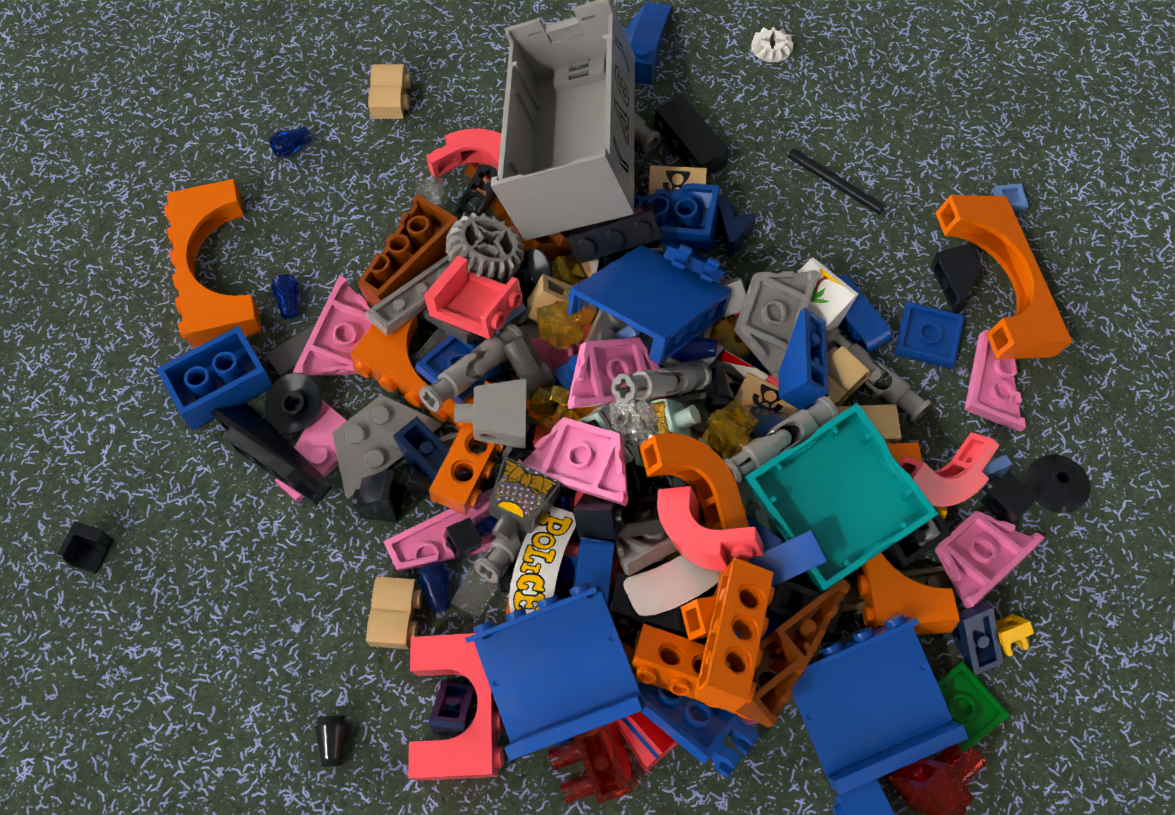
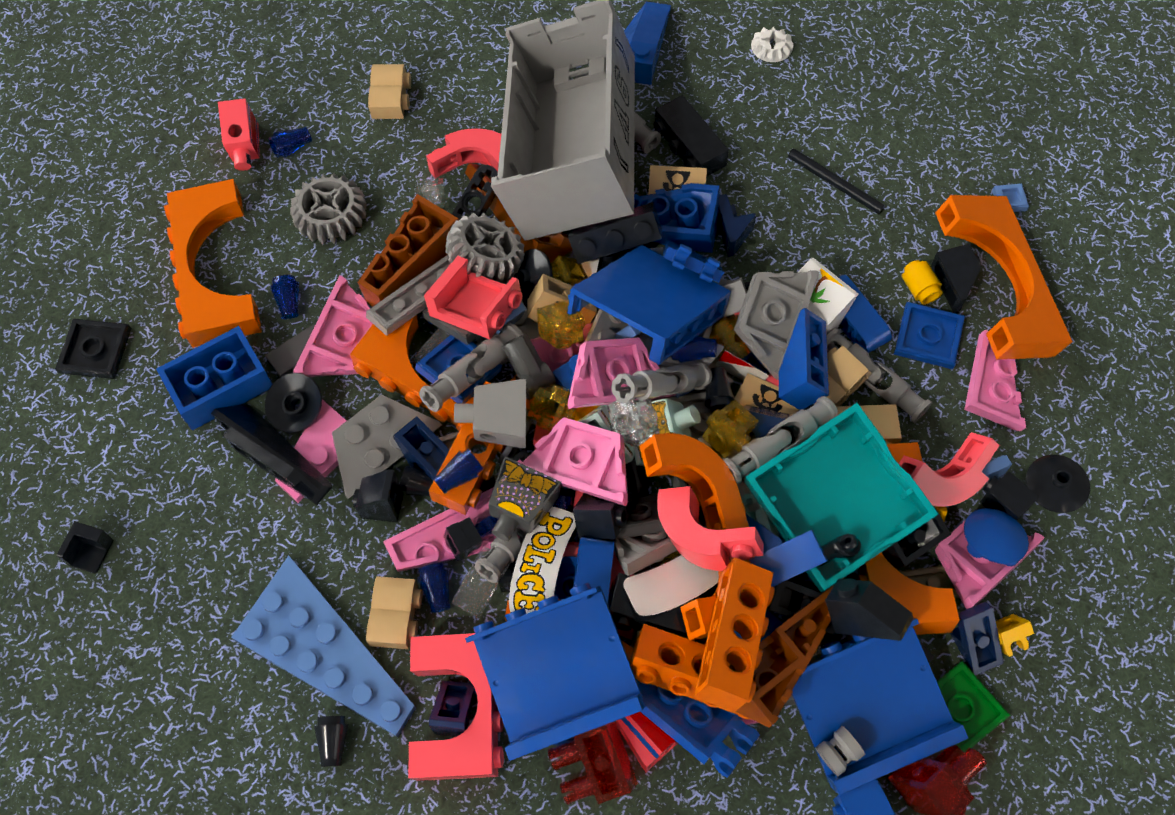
(93, 348): none -> black tile
(239, 132): none -> coral torso
(309, 640): none -> medium blue wing
(326, 214): none -> light grey gear
(458, 471): none -> clear blue cone
(841, 547): none -> black arm
(846, 745): none -> light grey wheel
(866, 611): none -> black slope
(922, 281): none -> yellow brick
(995, 537): none -> blue dish

